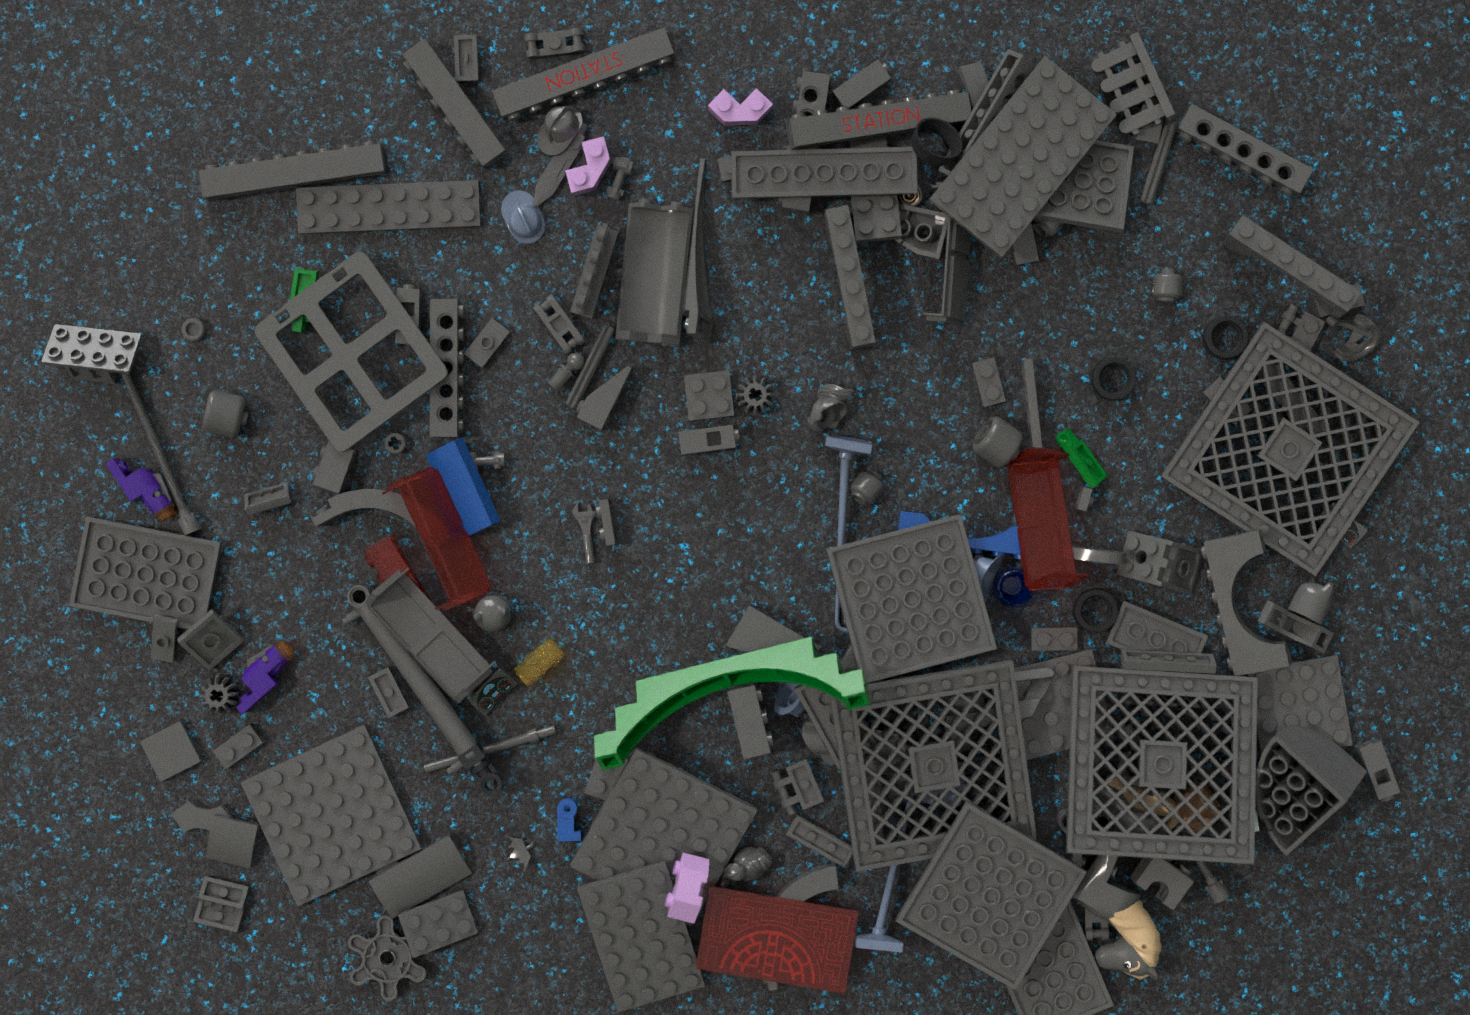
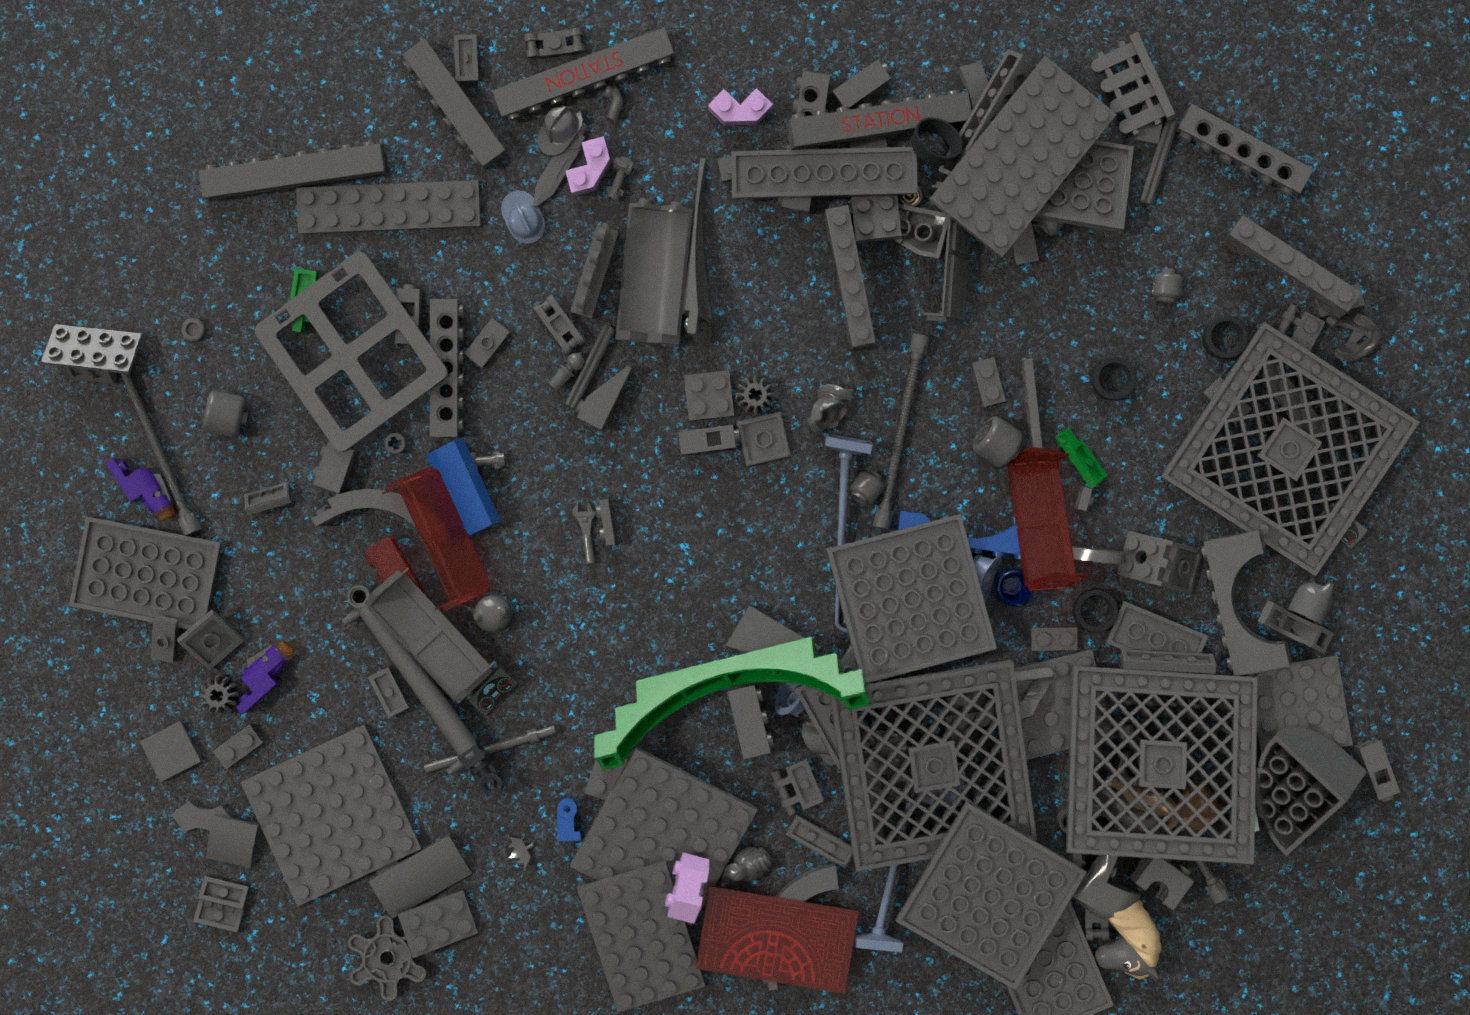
(538, 662): clear yellow slope -> none
(616, 101): none -> dark grey arm
(763, 439): none -> dark grey tile
(918, 347): none -> dark grey hose

